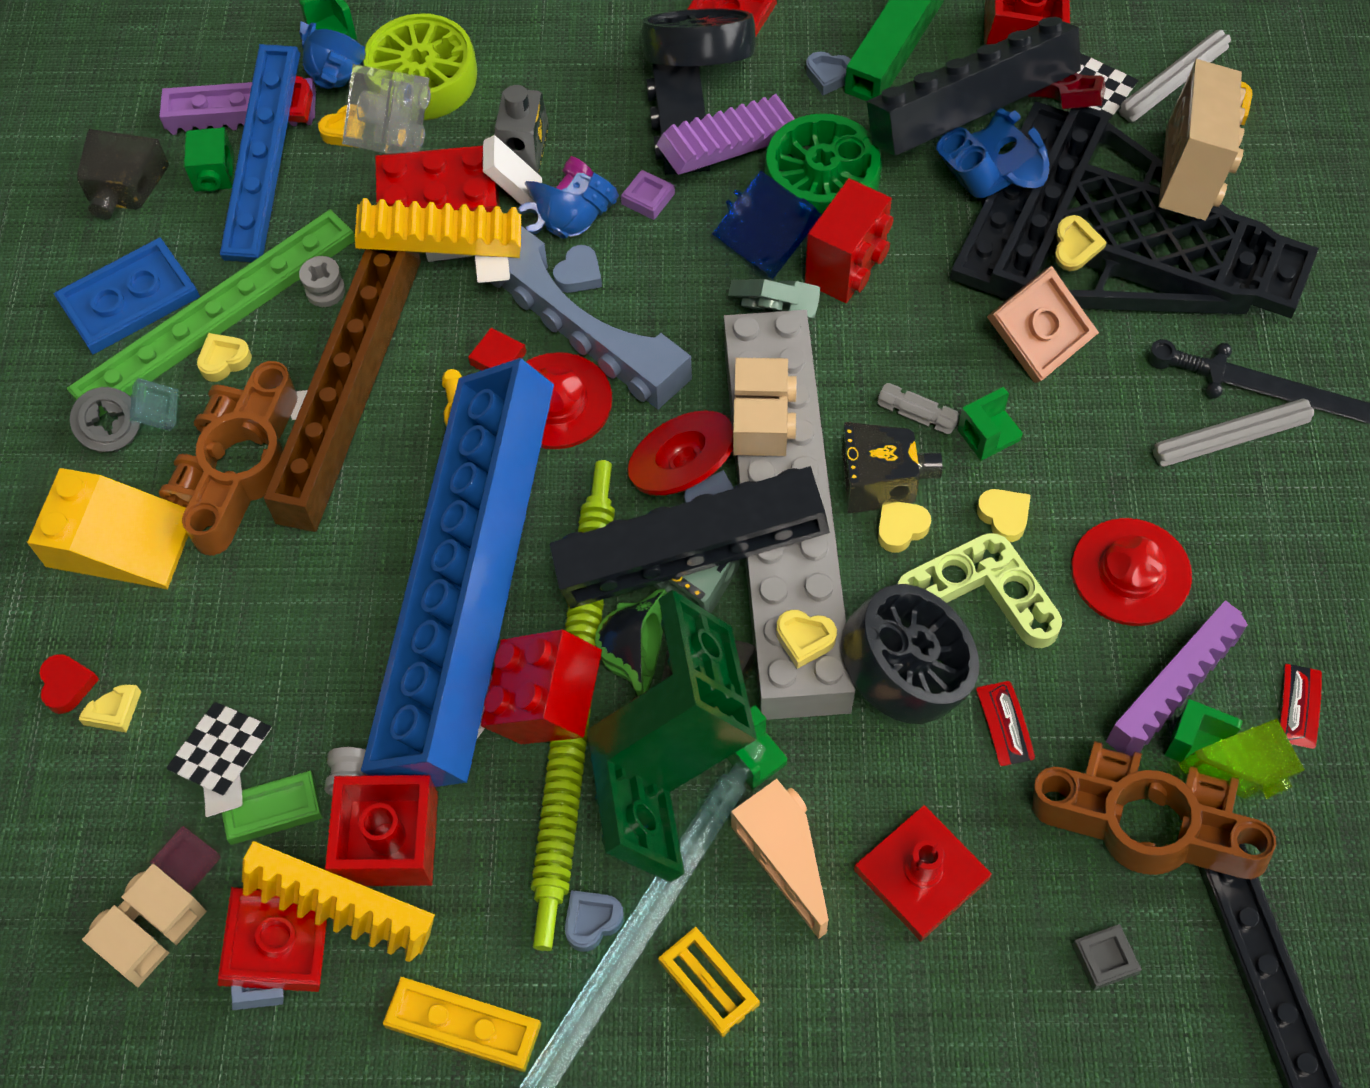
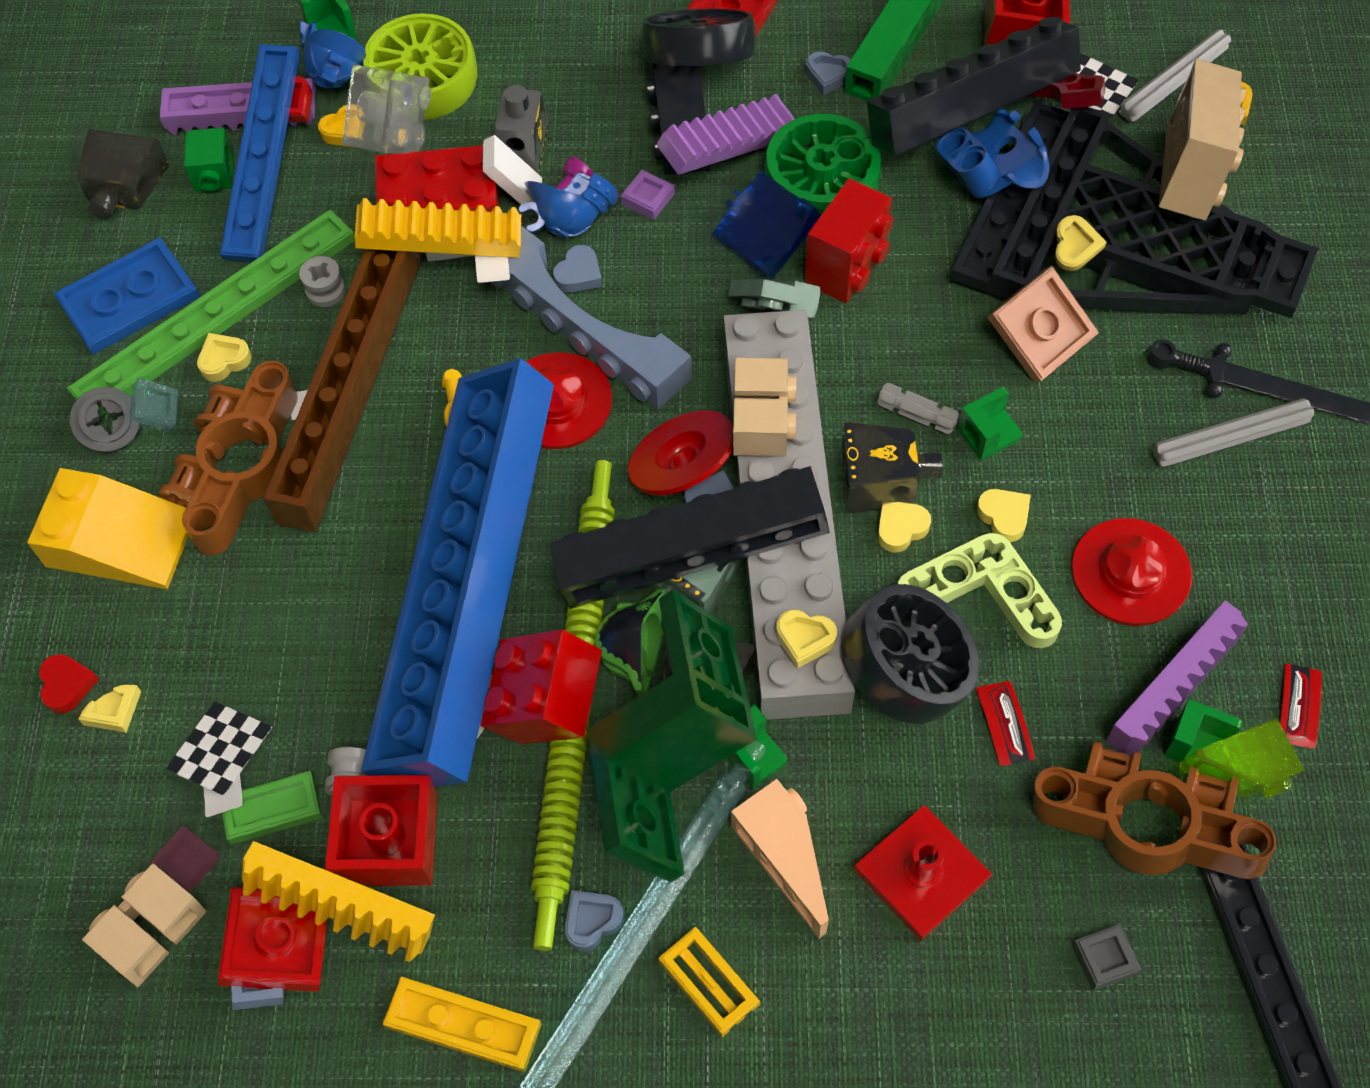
(495, 350): red tile -> none

